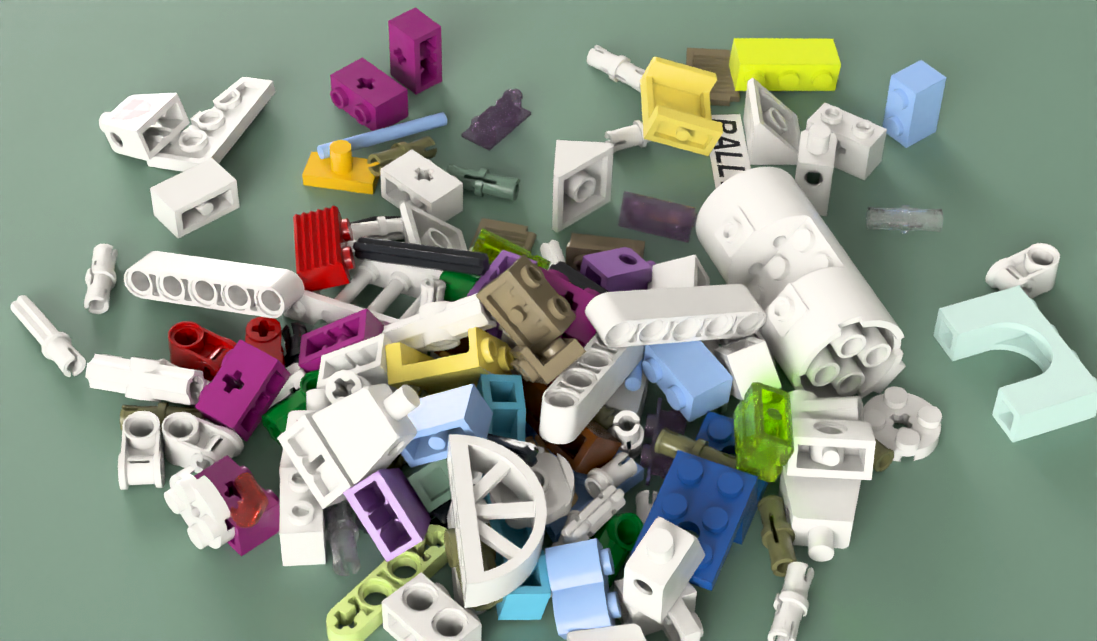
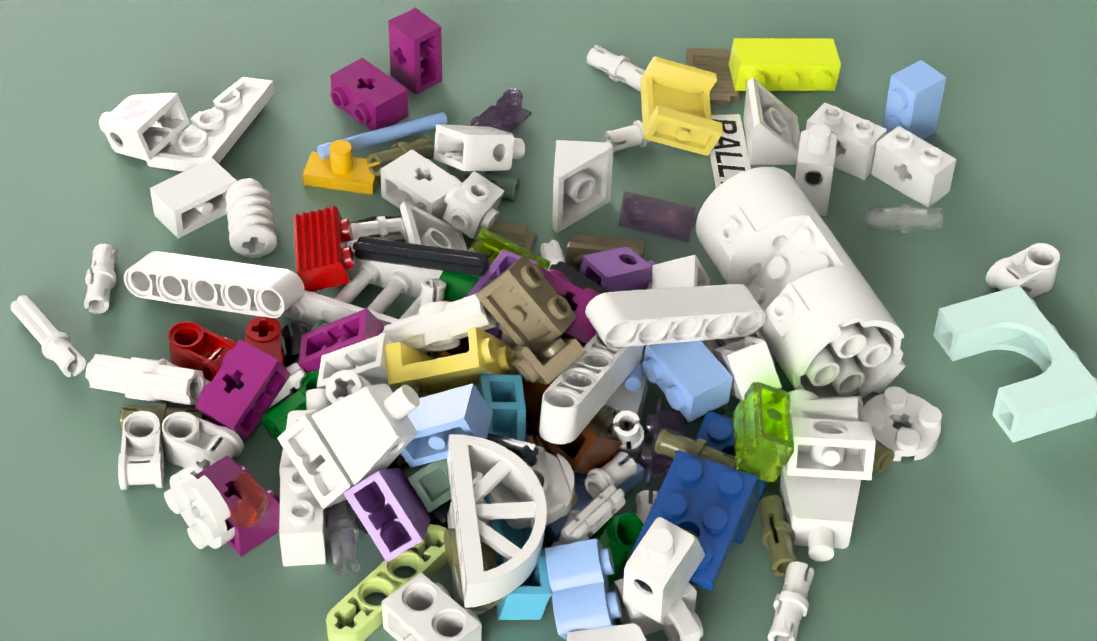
(250, 218): none -> white piece
(473, 212): none -> white brick
(476, 147): none -> white torso
(913, 166): none -> white brick

